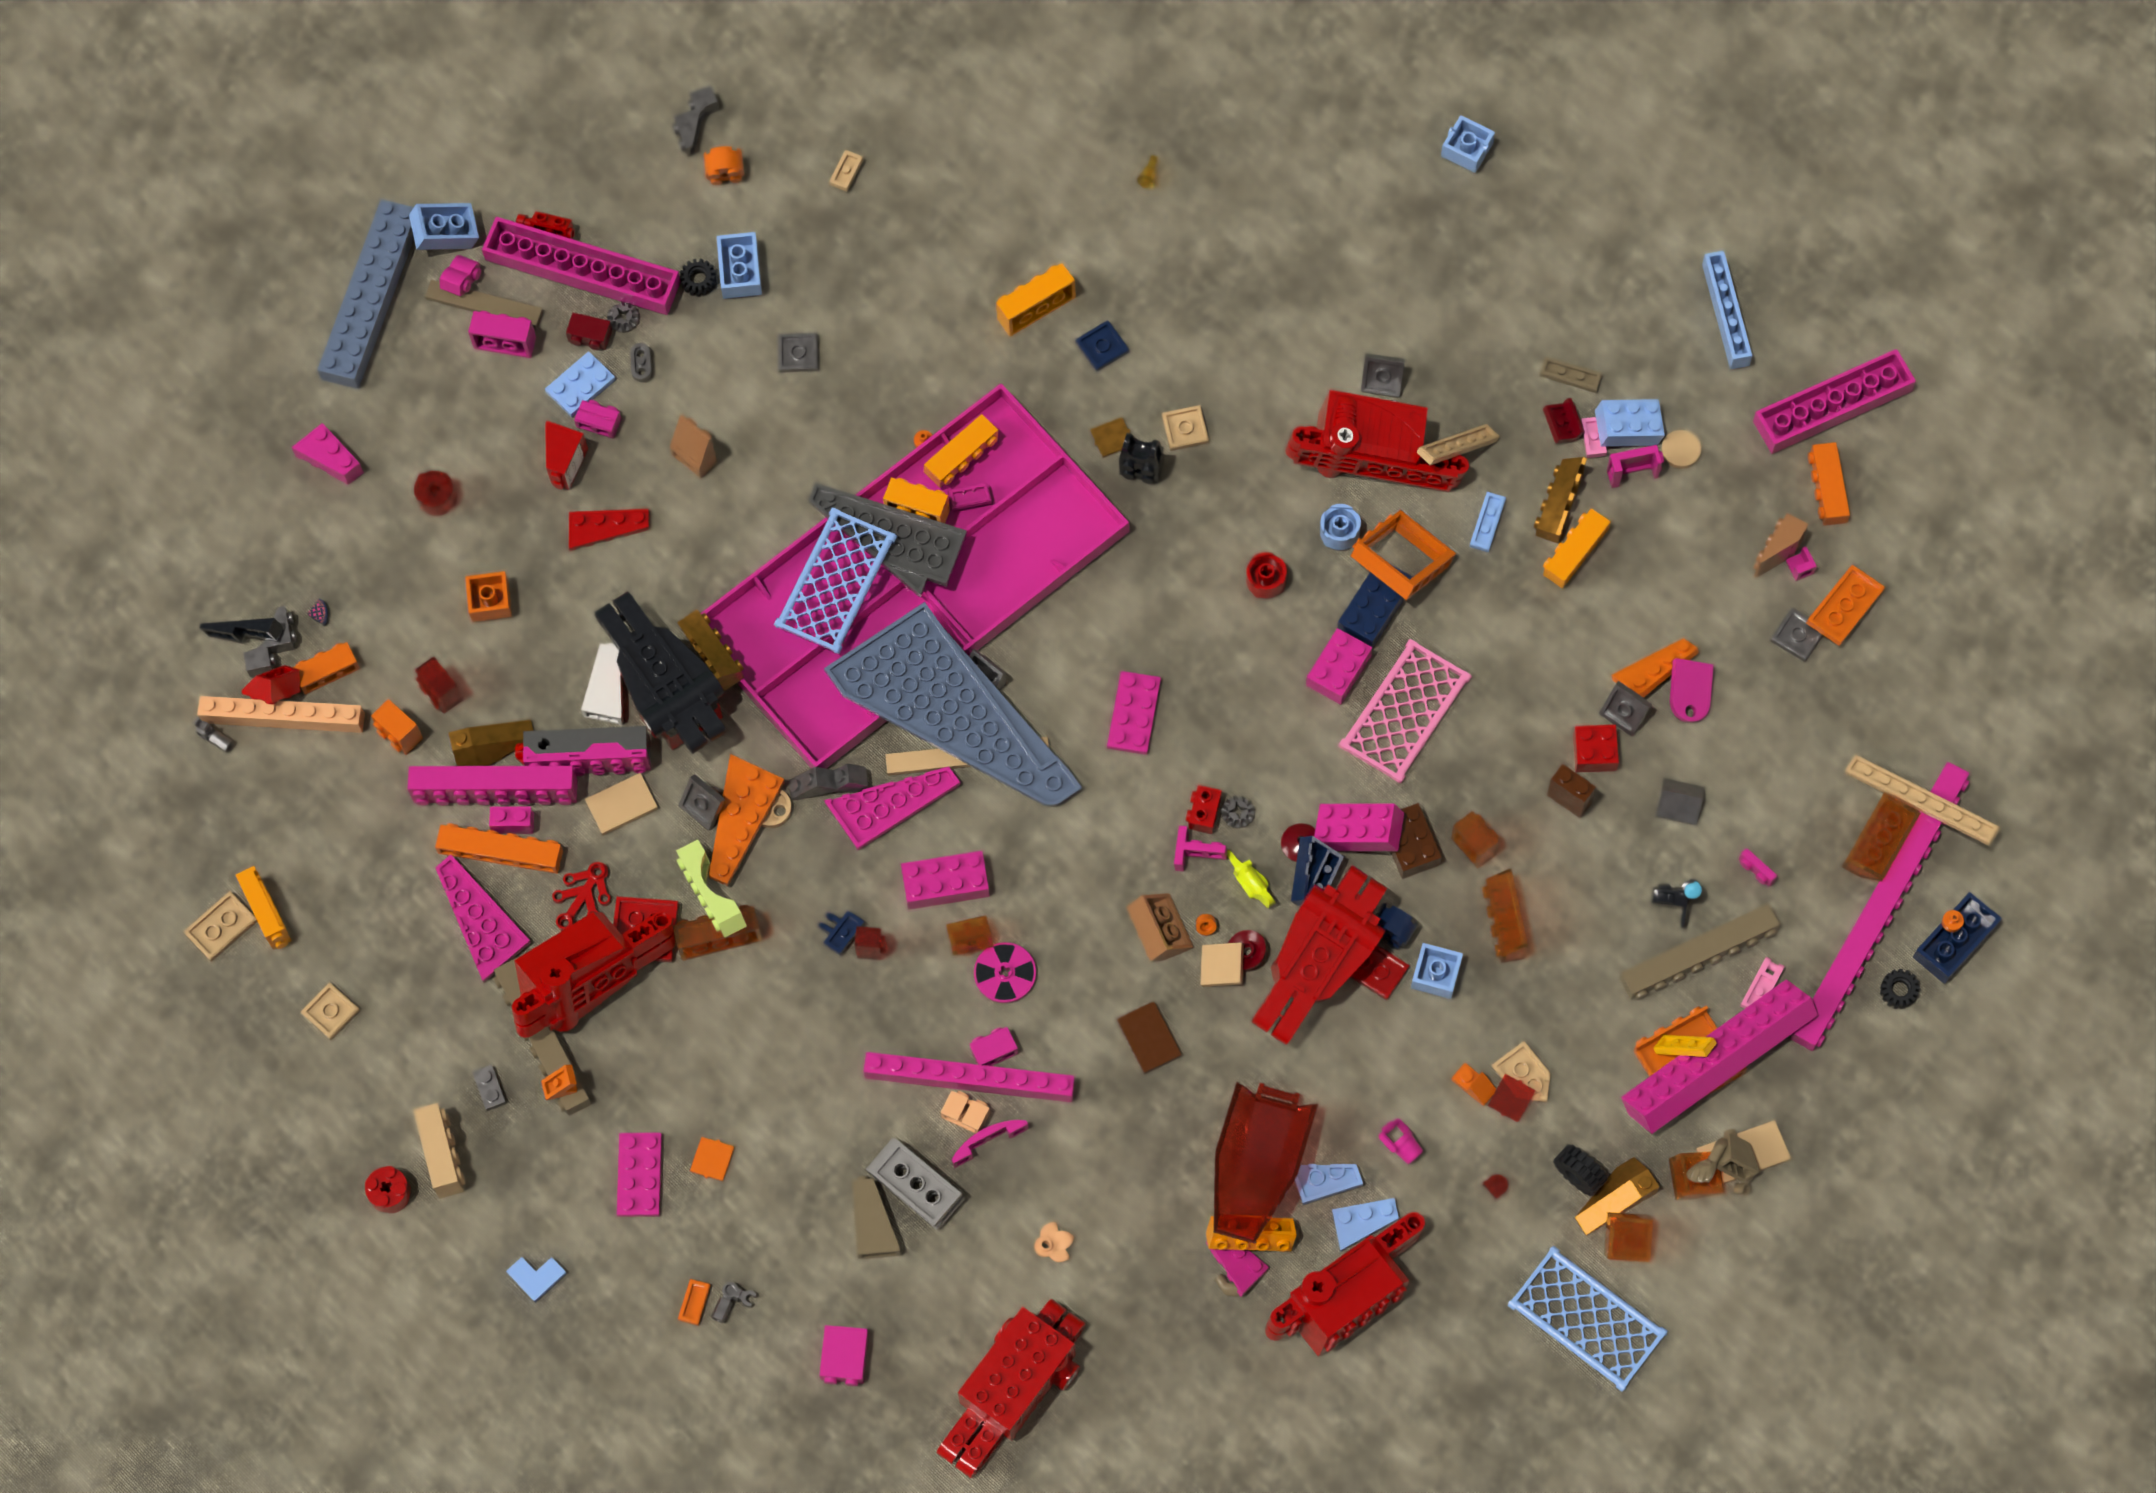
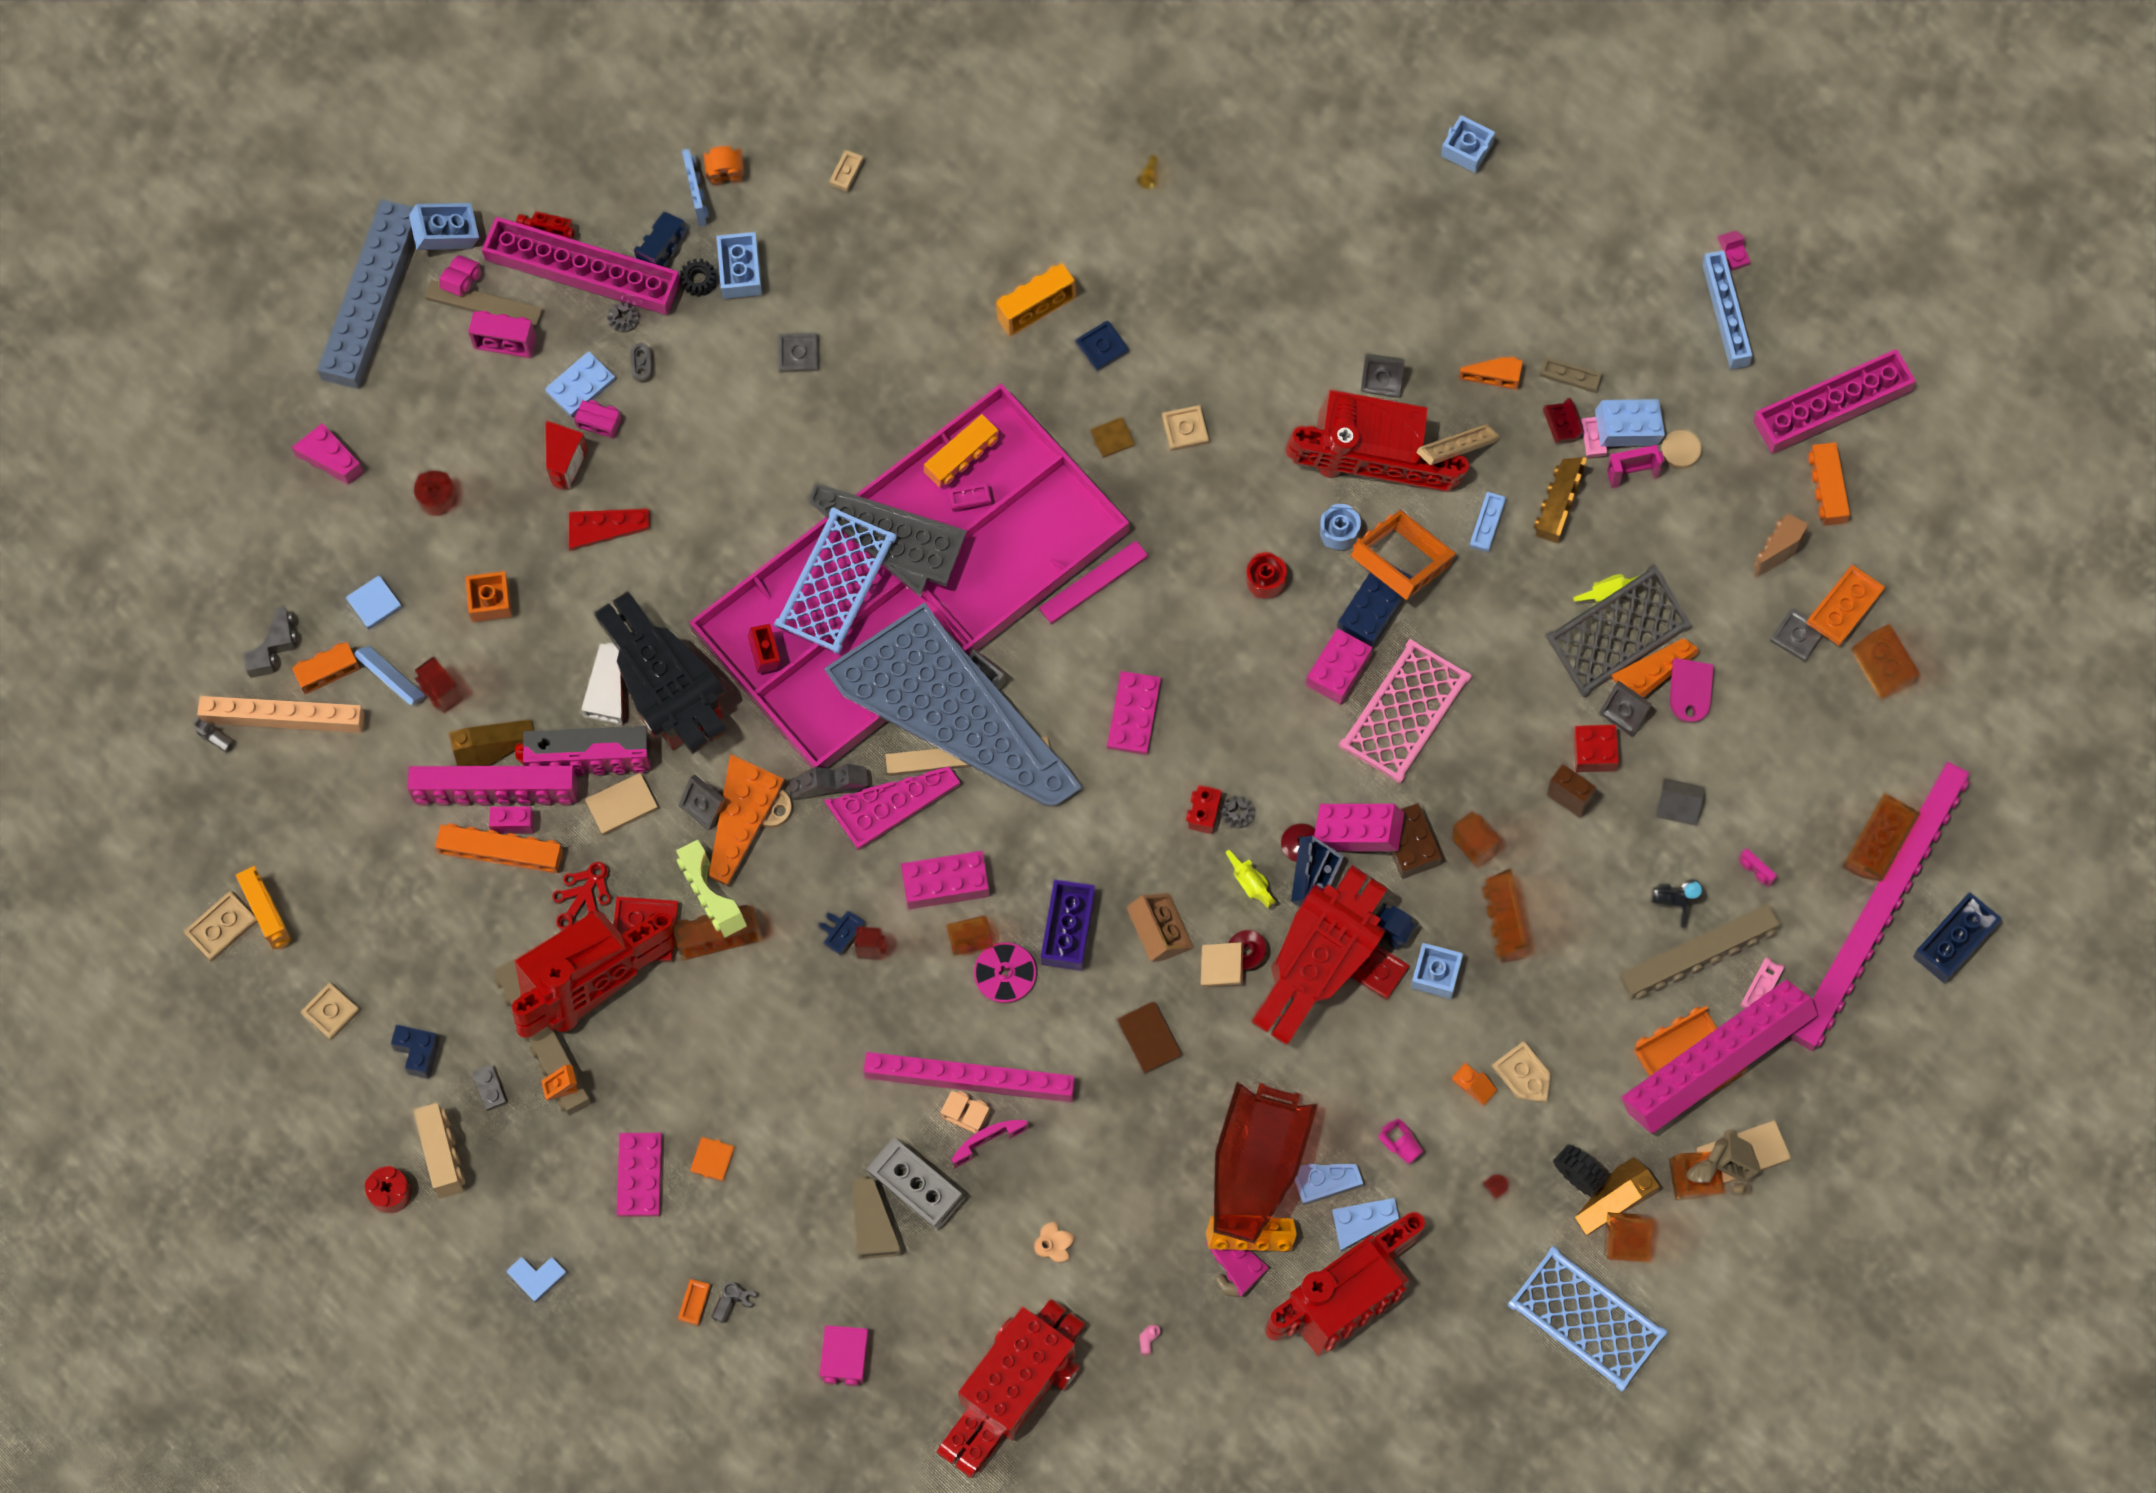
(236, 630): black slope -> none
(274, 685): red slope -> none
(319, 612): tile -> none
(373, 602): none -> light blue tile
(389, 675): none -> light blue tile
(396, 727): orange brick -> none
(419, 1046): none -> dark blue brick
(486, 928): dark pink wing -> none
(589, 331): dark red brick -> none
(662, 241): none -> dark blue wedge
(688, 124): flat silver arch -> none
(693, 447): medium nougat slope -> none
(694, 180): none -> light blue wing
(710, 649): pearl gold wedge -> none
(763, 648): none -> red brick
(917, 499): light orange brick -> none
(921, 436): orange tile -> none
(993, 1047): dark pink brick -> none
(1068, 925): none -> dark purple brick
(1093, 582): none -> dark pink tile
(1141, 459): black brick -> none
(1147, 1337): none -> bright pink arm
(1195, 849): dark pink bracket -> none
(1206, 924): orange tile -> none
(1496, 372): none -> orange slope
(1511, 1098): clear red piece -> none
(1576, 548): light orange brick -> none
(1597, 608): none -> flat silver door
(1605, 588): none -> neon yellow animal
(1685, 1045): yellow tile -> none
(1733, 247): none -> dark pink slope
(1801, 564): dark pink panel -> none
(1886, 662): none -> clear orange slope
(1893, 999): black tyre -> none
(1922, 800): tan tile -> none
(1952, 921): orange tile -> none

